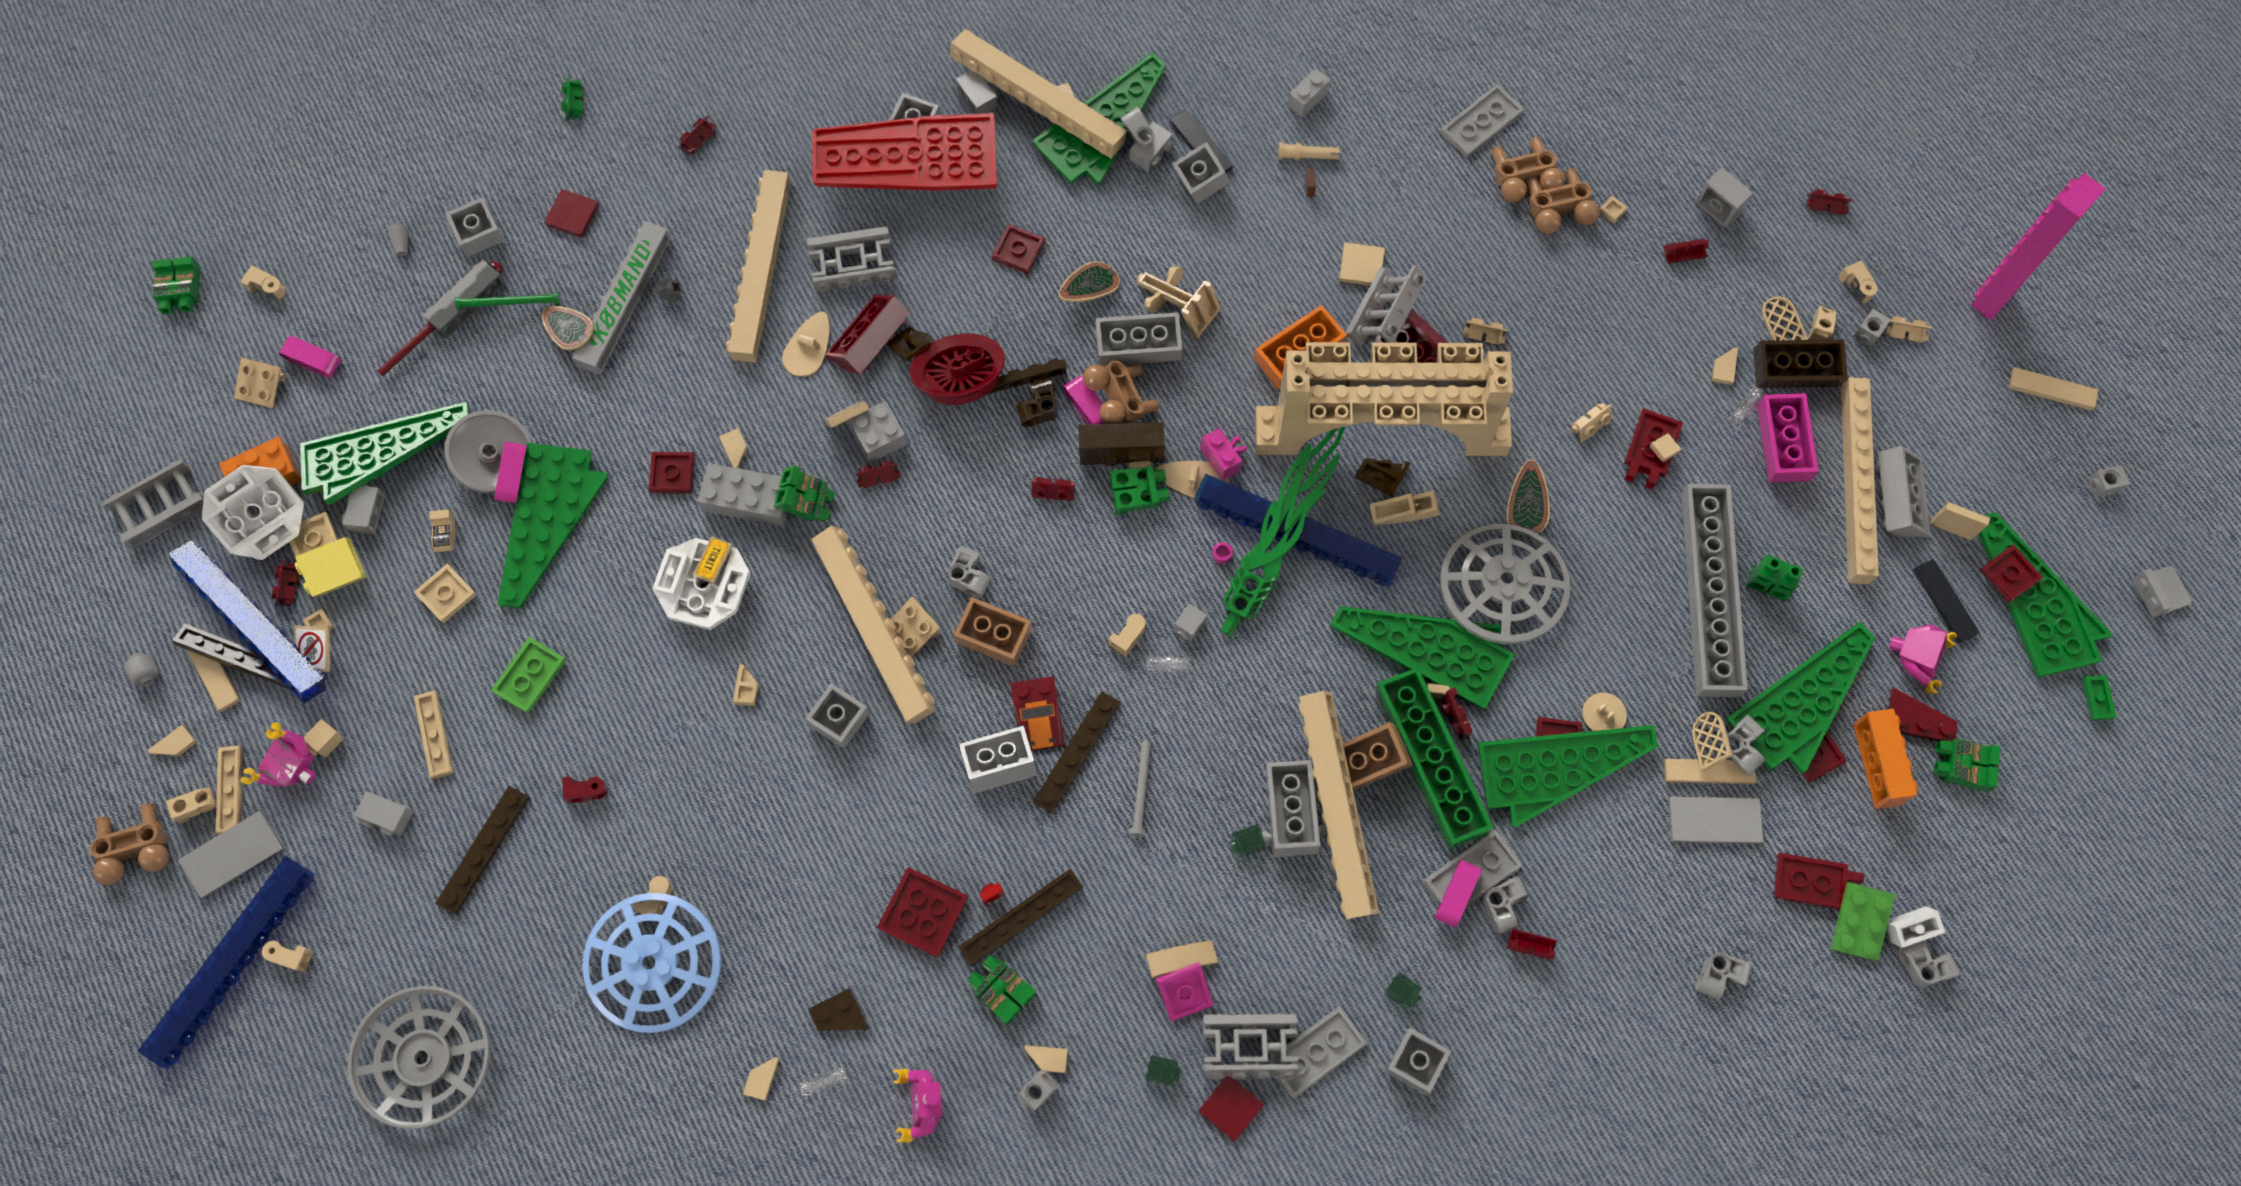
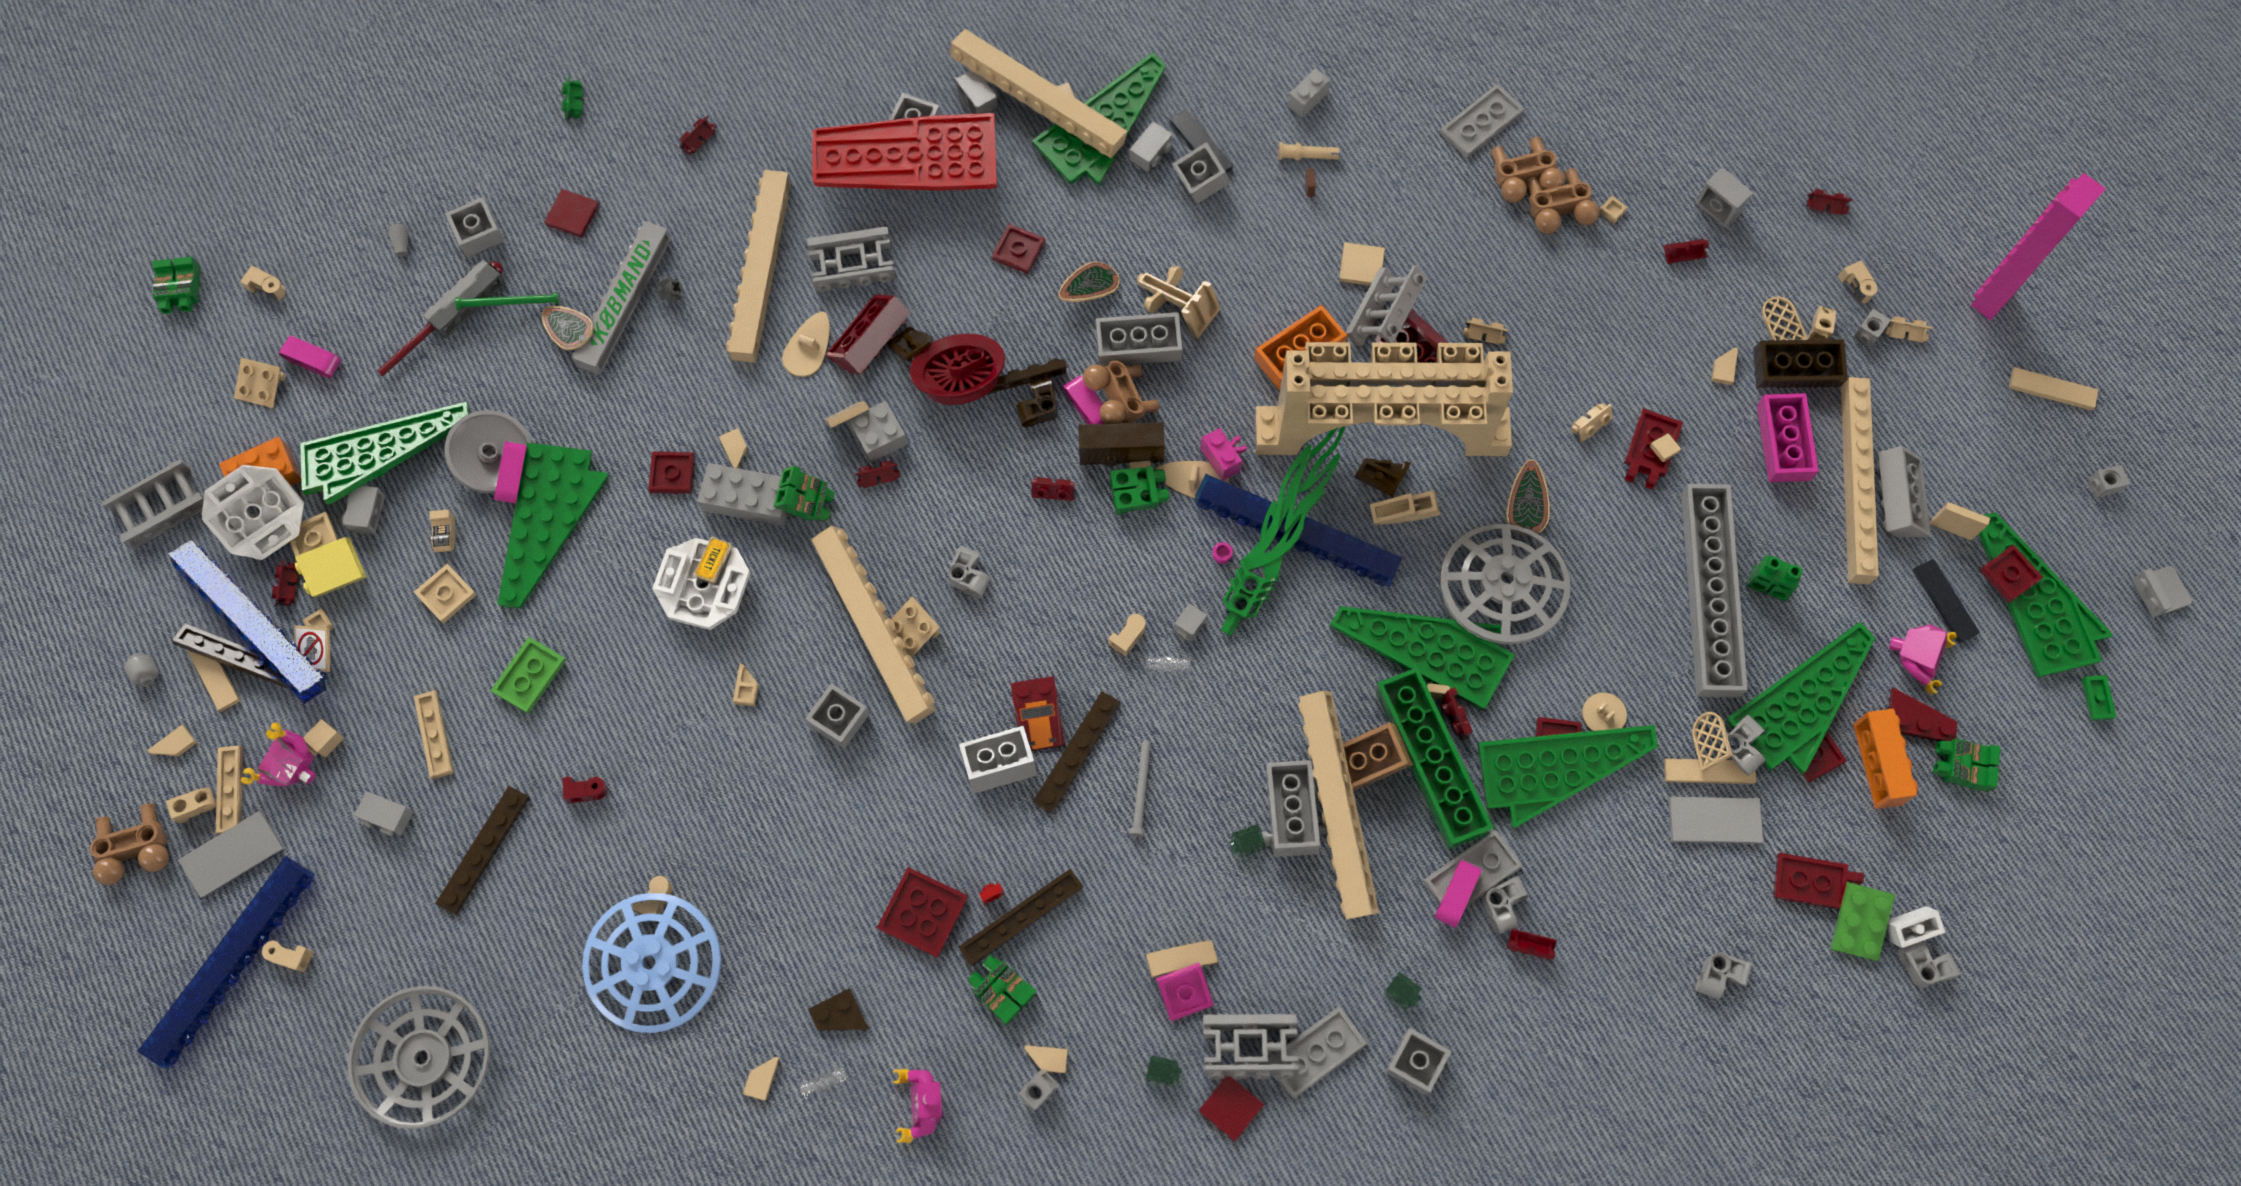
(993, 631): medium nougat brick -> none
(1136, 125): light grey piece -> none
(1746, 406): clear pin -> none

